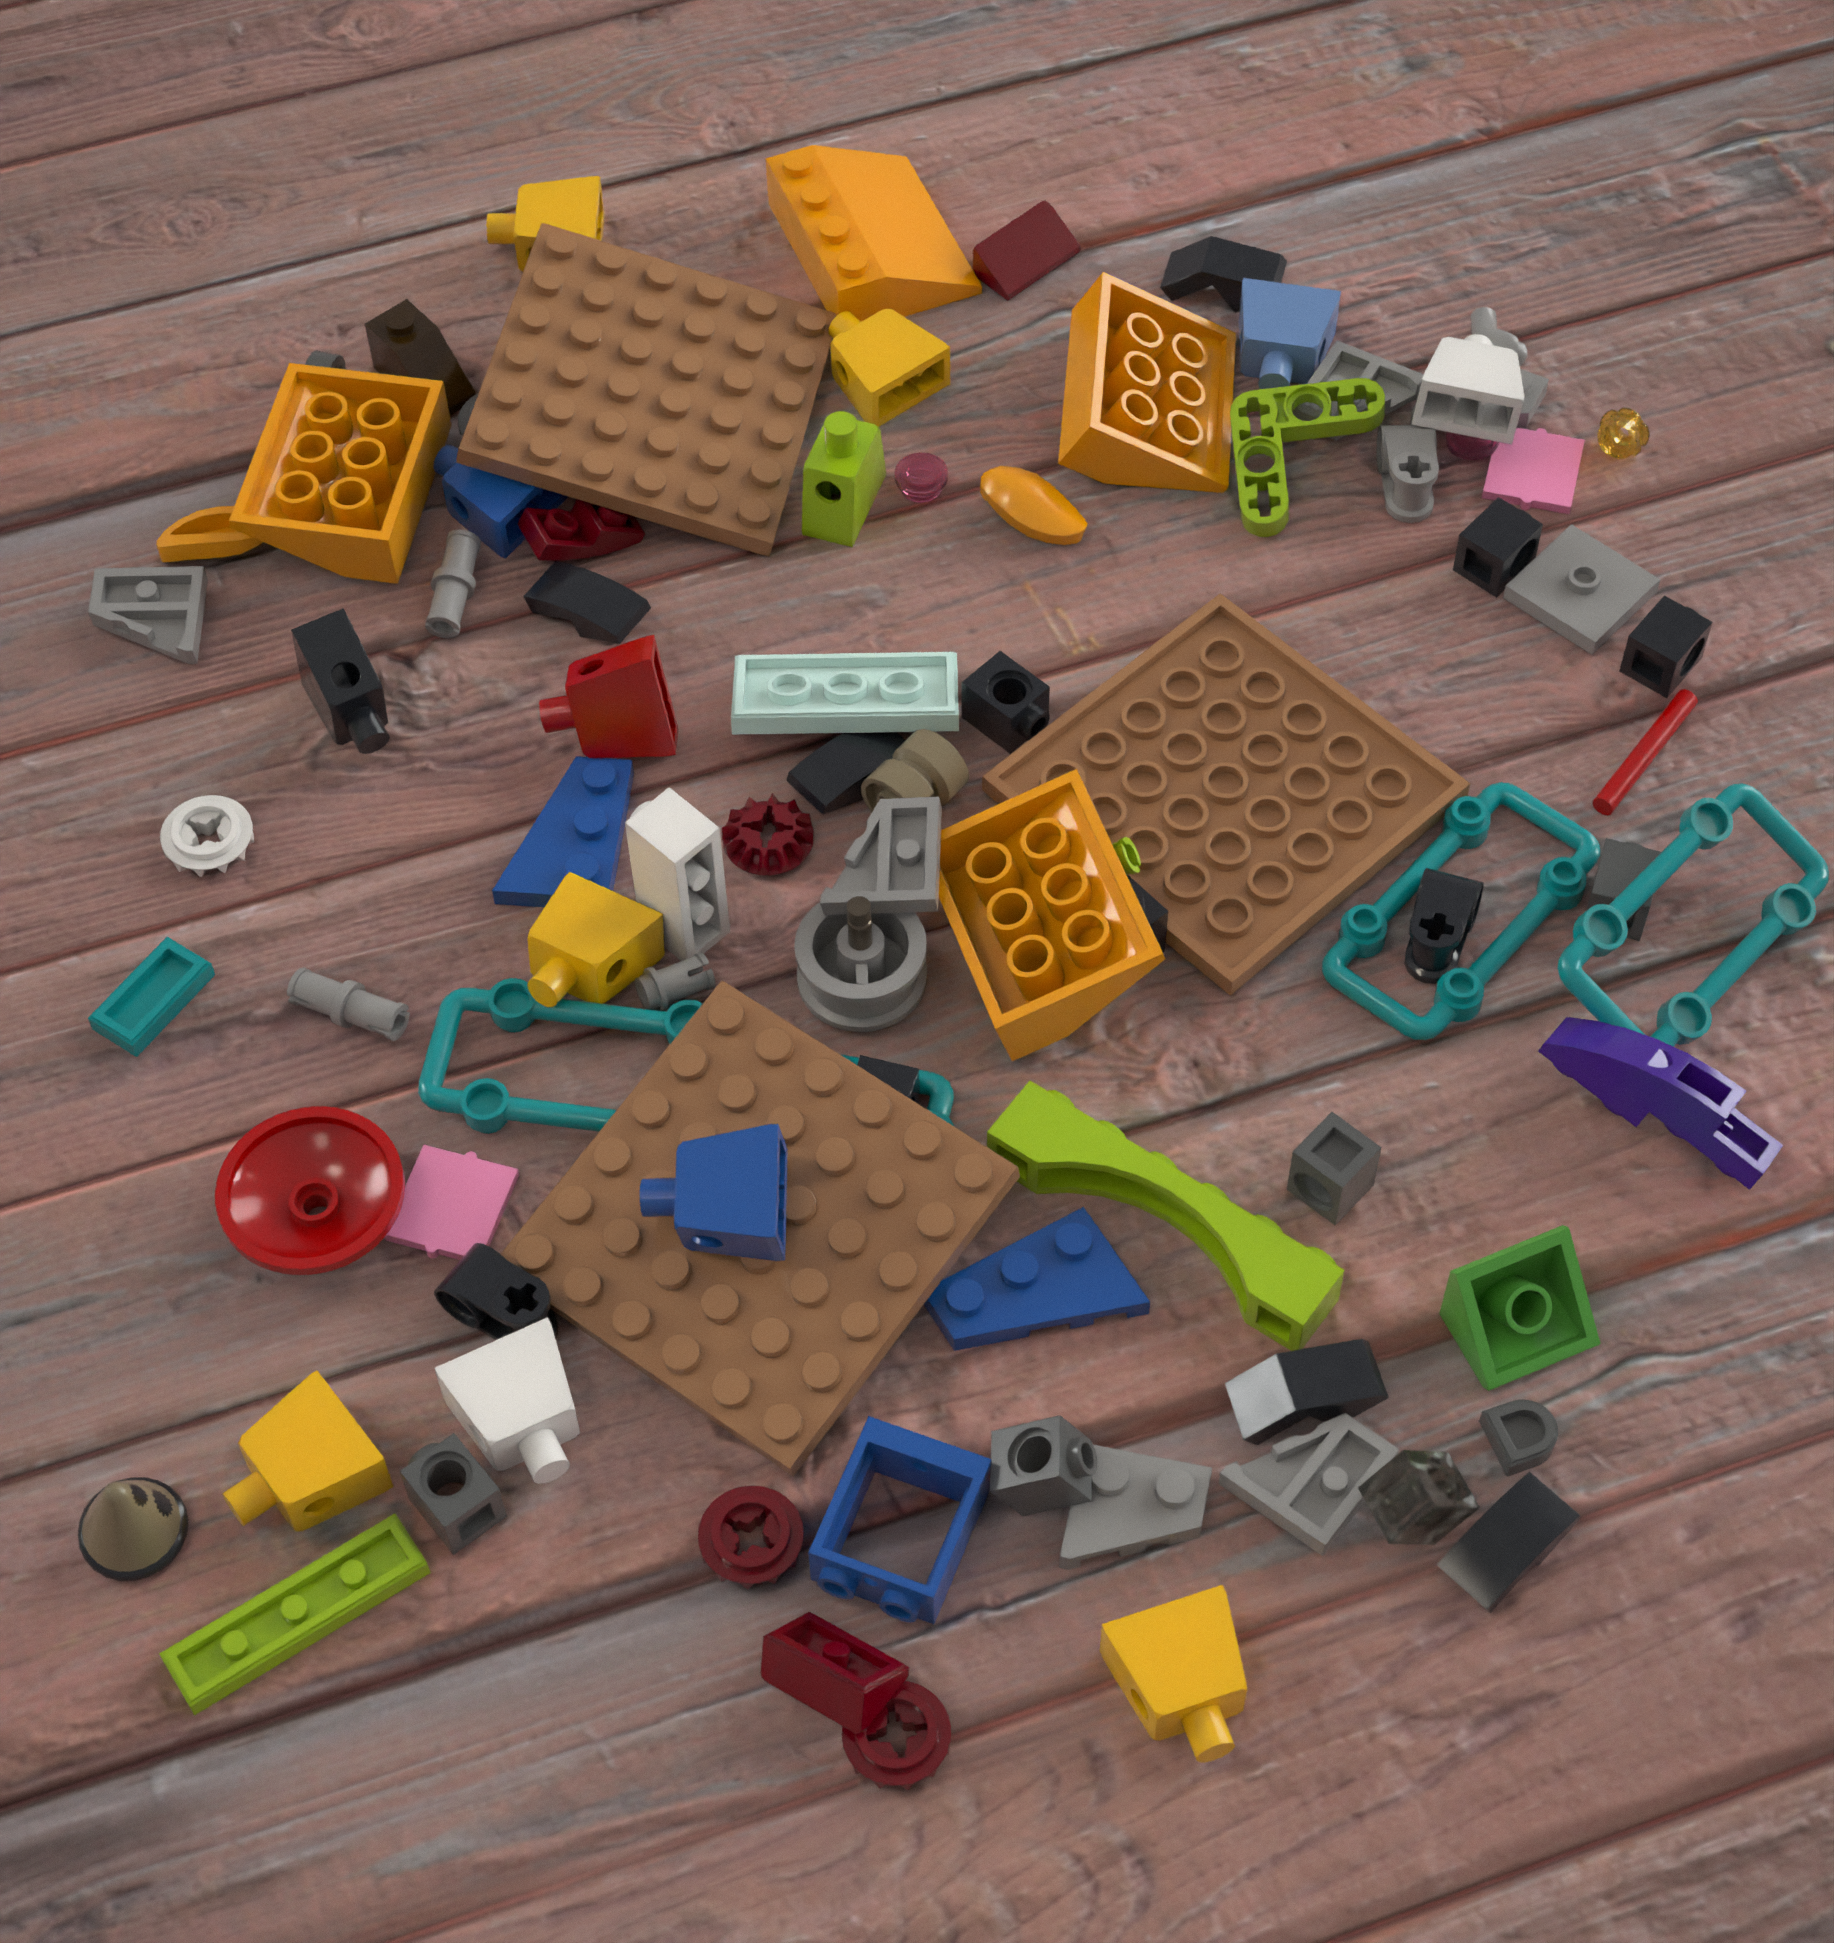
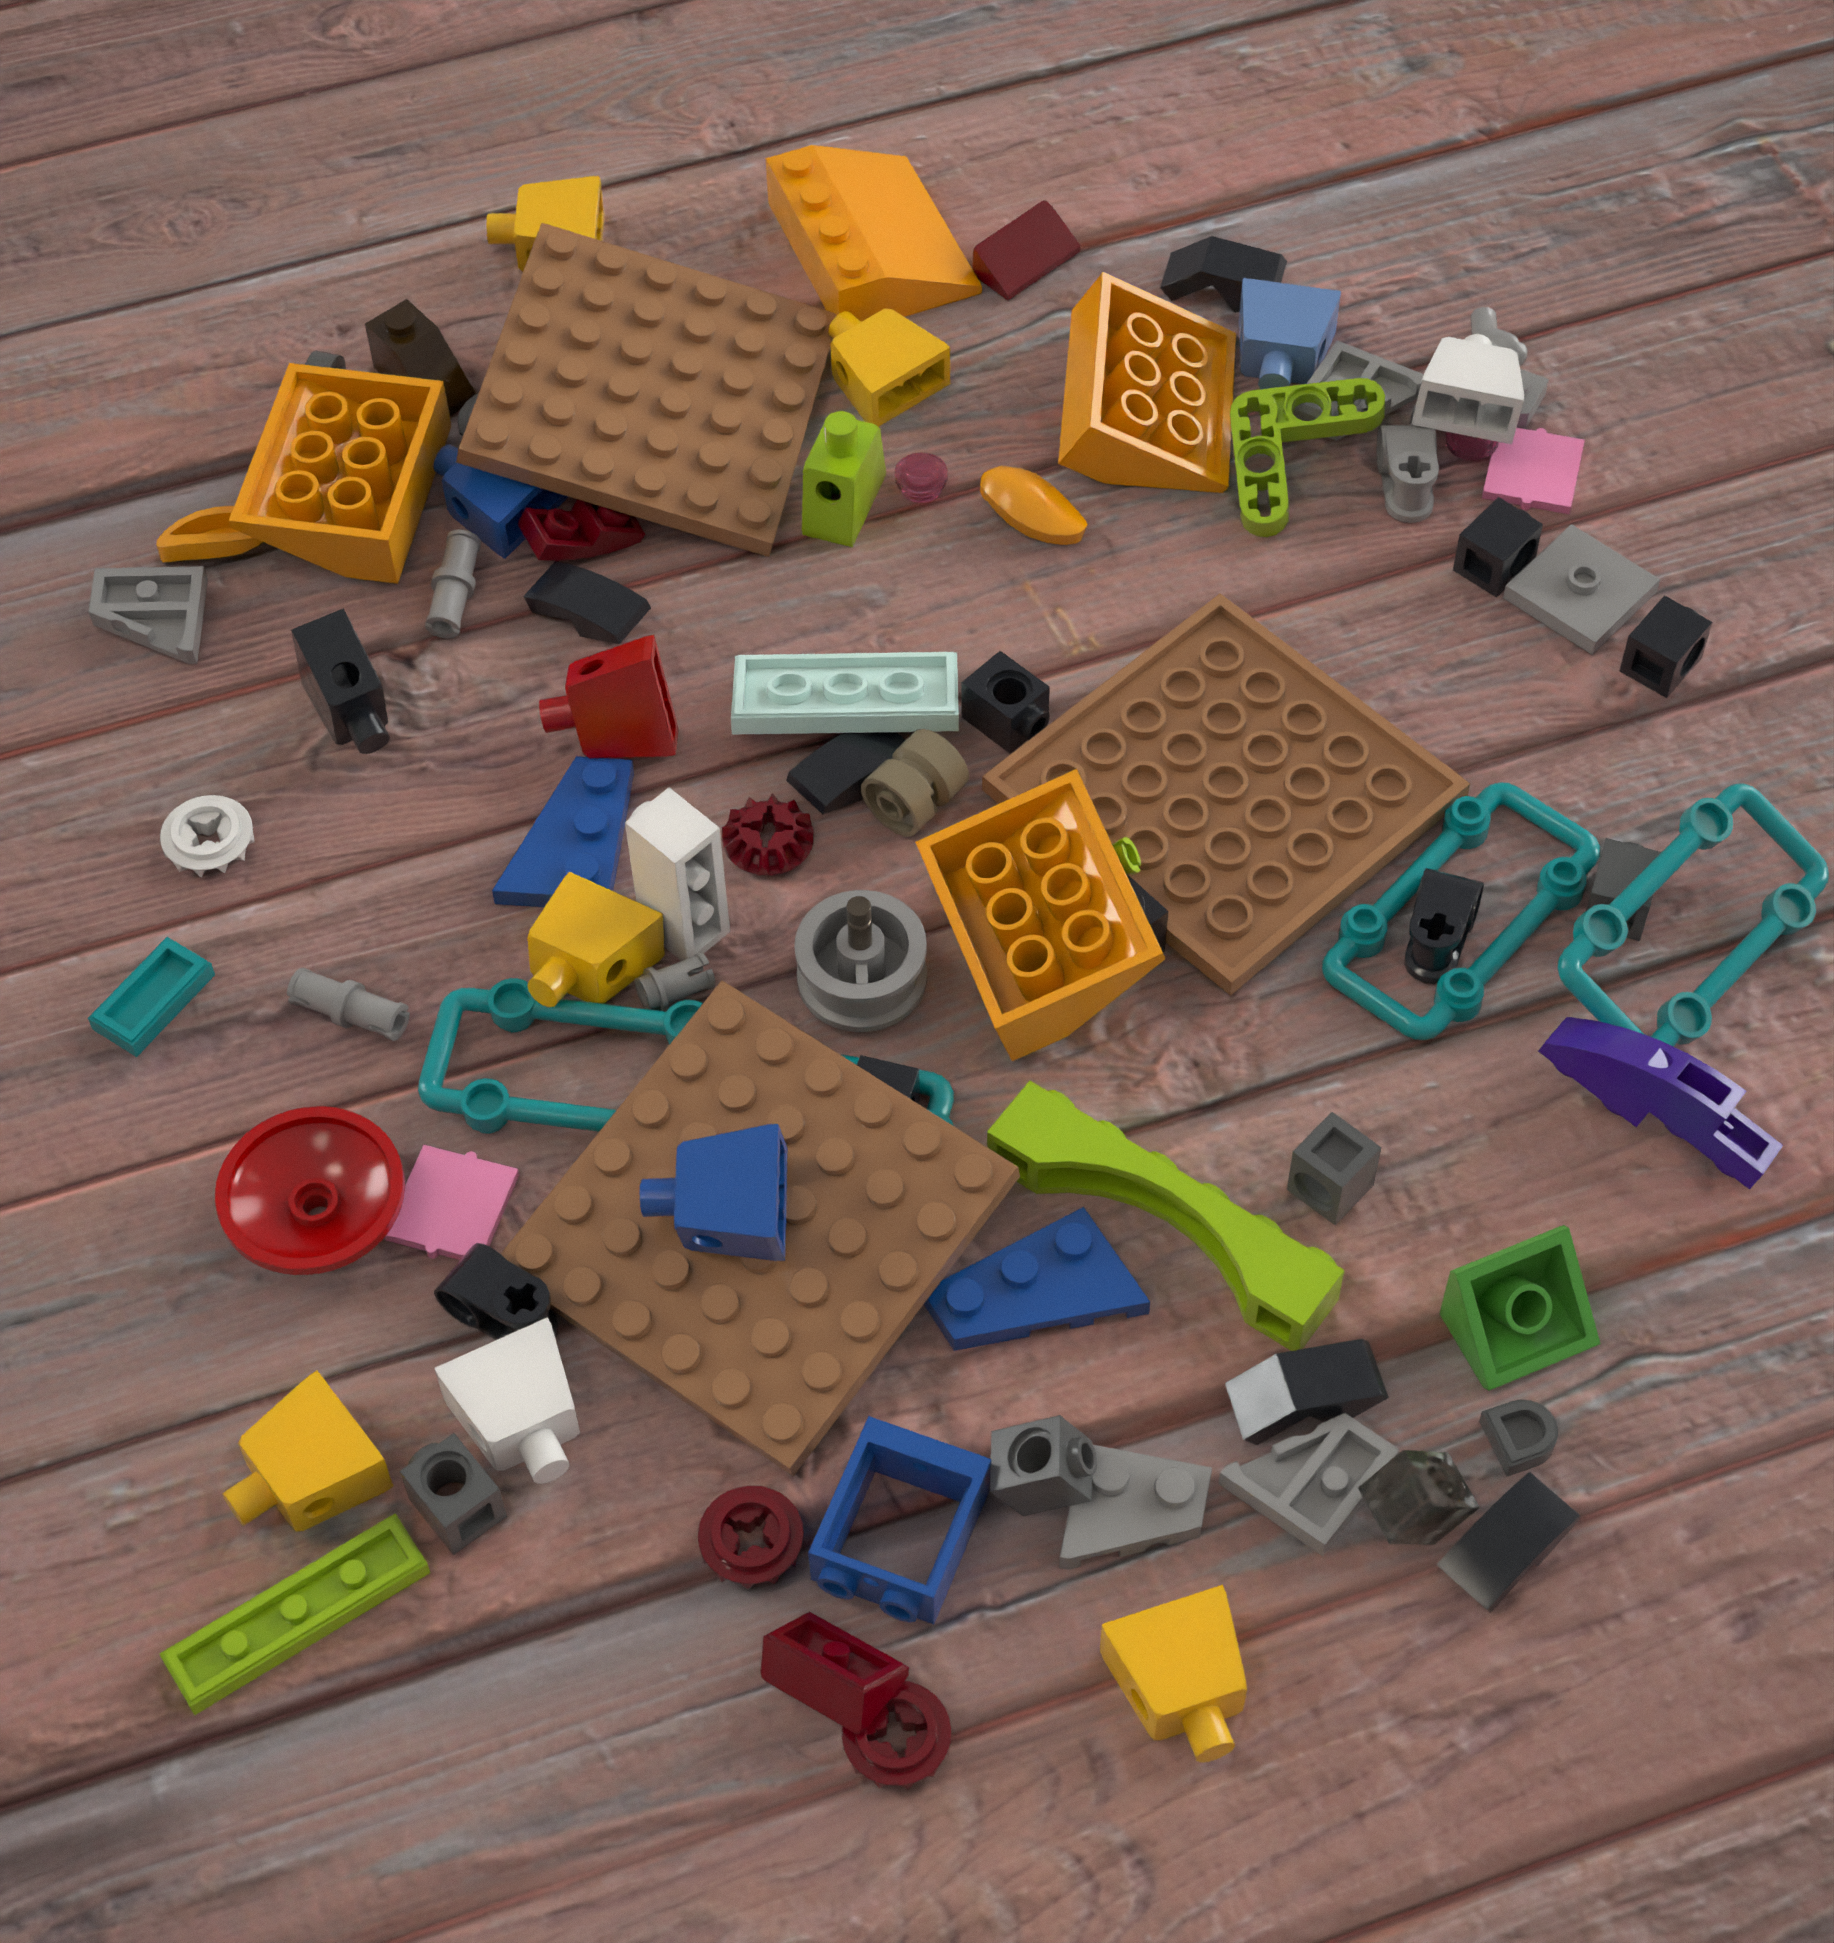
(132, 1528): dark tan hat -> none
(893, 860): light grey wing -> none
(1615, 441): clear yellow plate -> none
(1645, 752): red bar -> none

